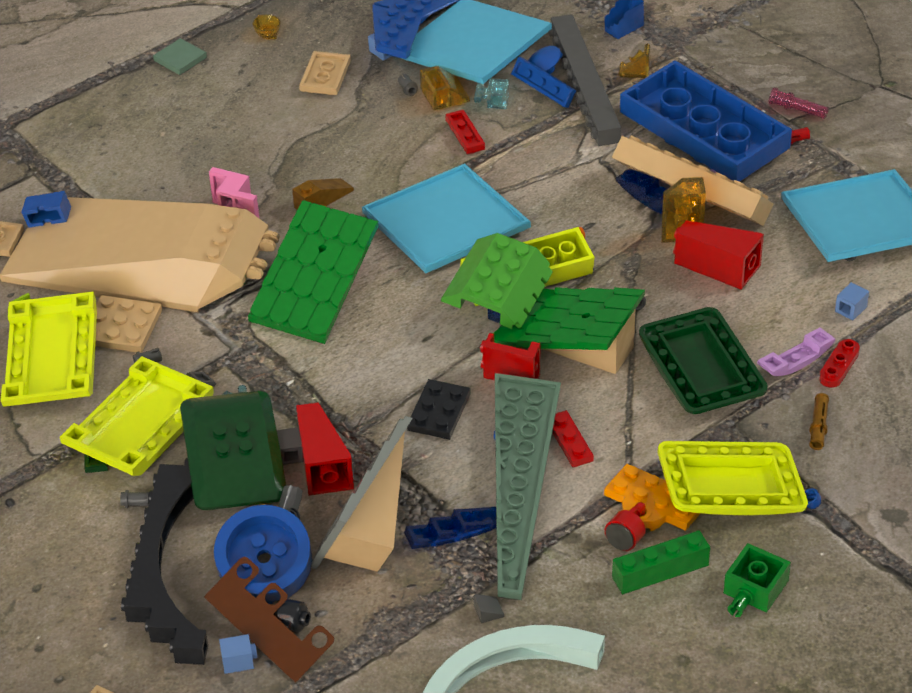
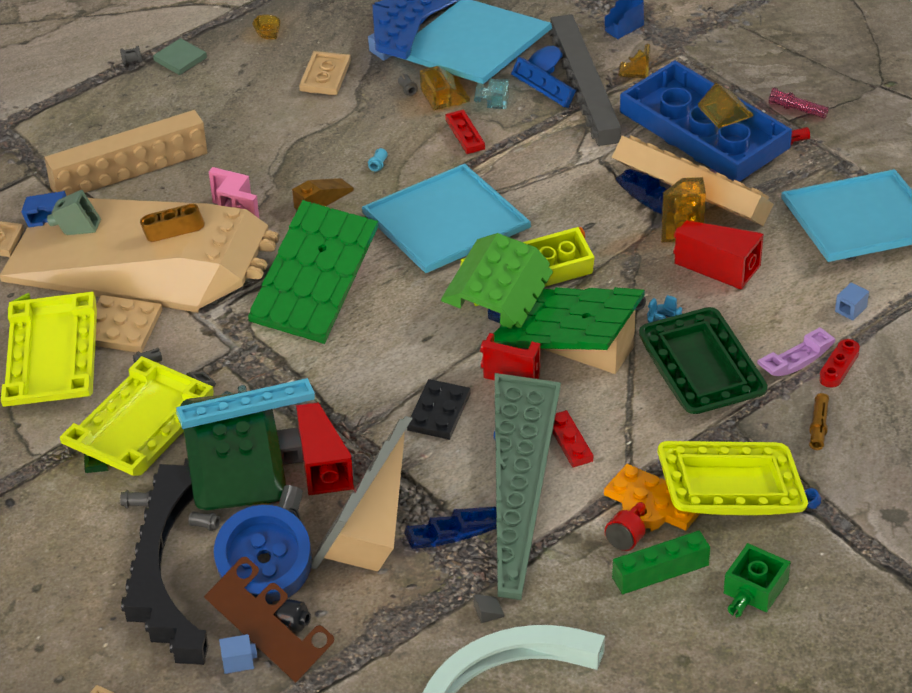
(74, 215): none -> sand green torso
(127, 154): none -> tan brick
(130, 55): none -> dark grey bush
(172, 222): none -> pearl gold beam
(204, 520): none -> dark grey pin
(245, 403): none -> medium azure plate
(376, 162): none -> medium azure pin
(668, 309): none -> dark azure piece
(723, 106): none -> clear yellow slope

